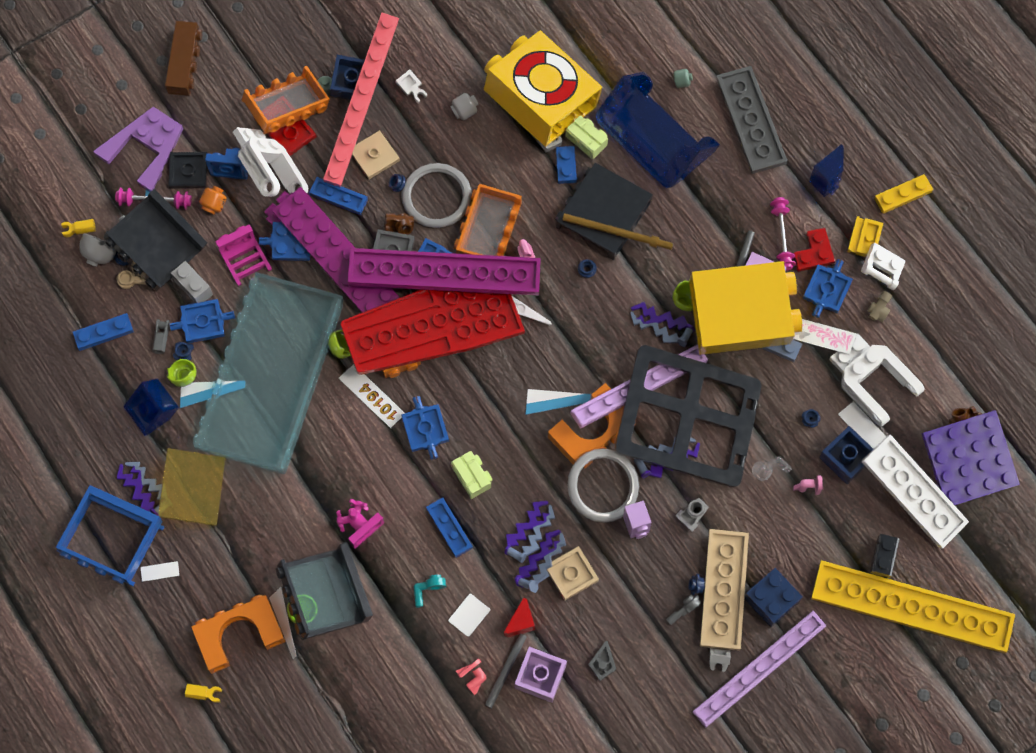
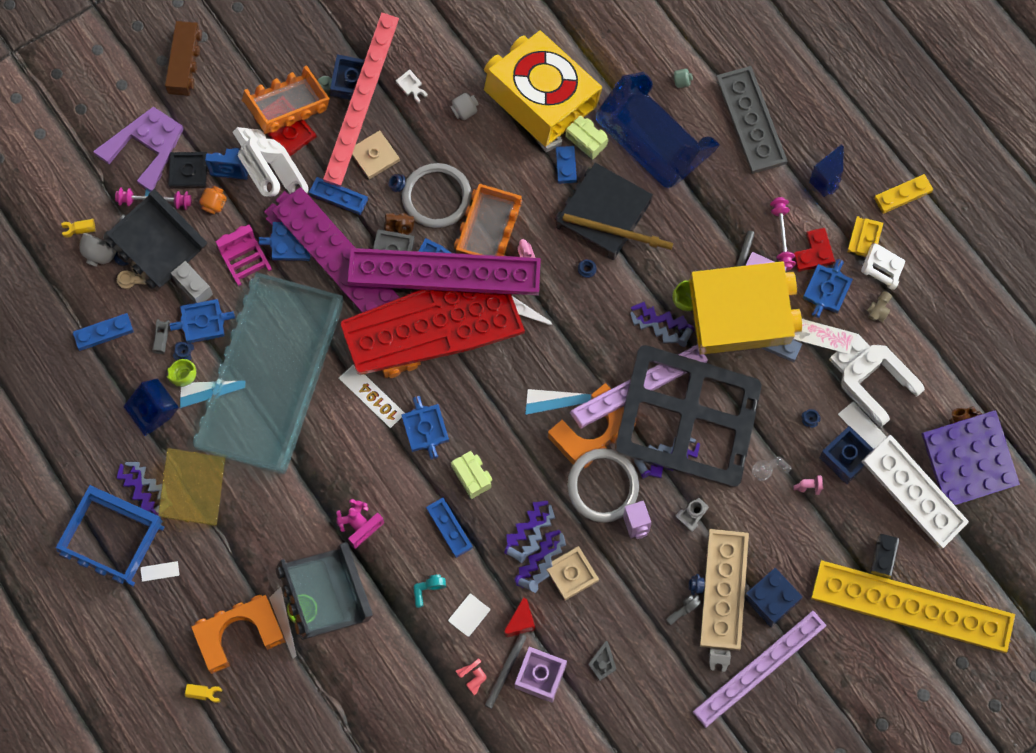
(338, 345): lime hair -> none

